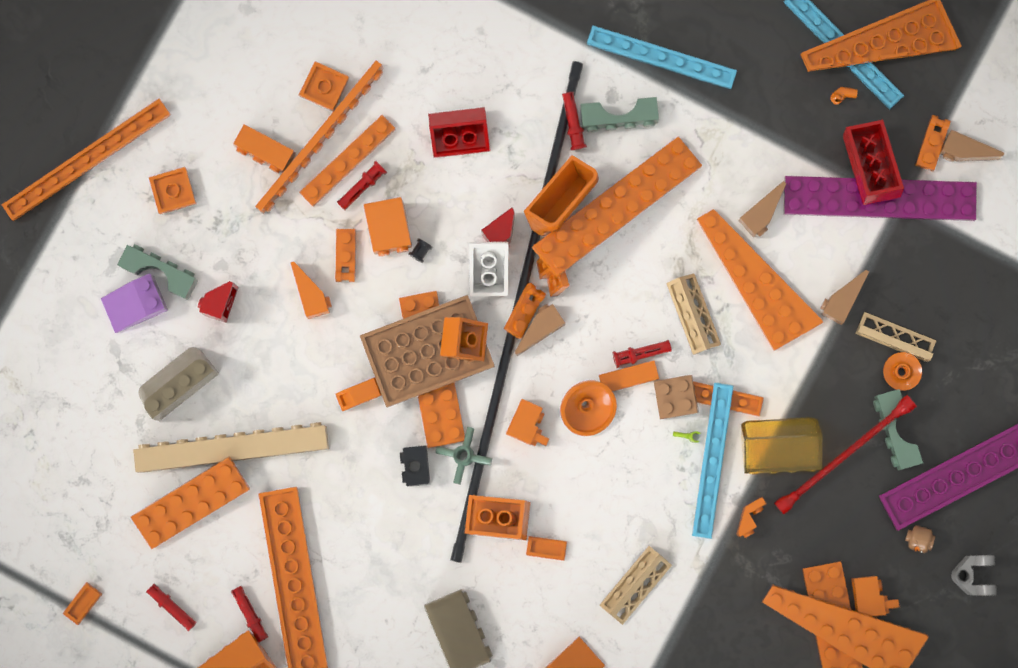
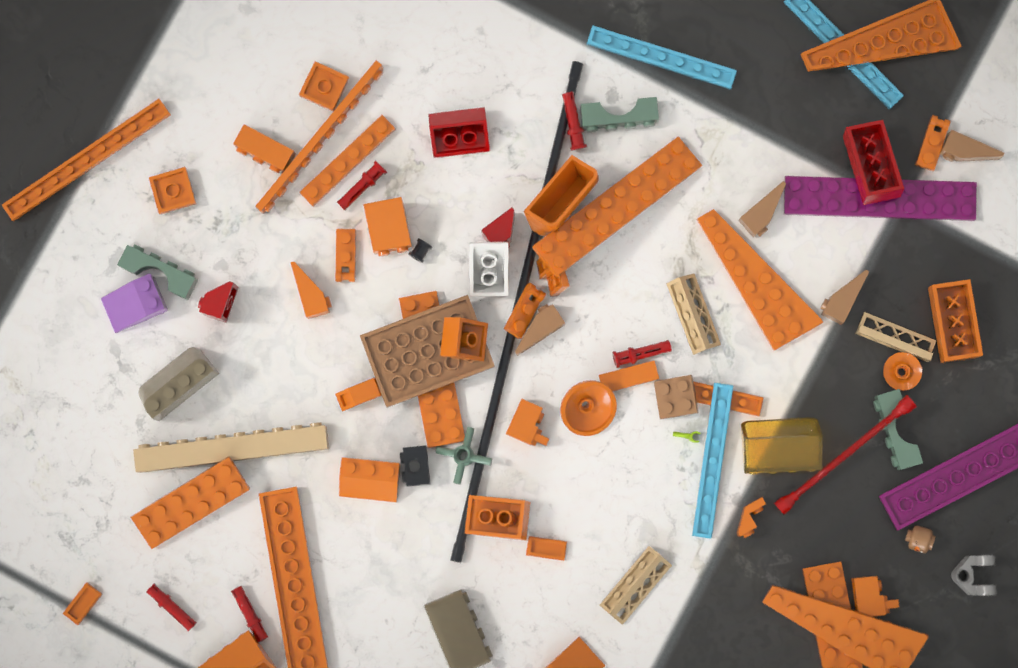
(369, 479): none -> orange slope
(841, 93): orange arm -> none
(955, 321): none -> orange brick

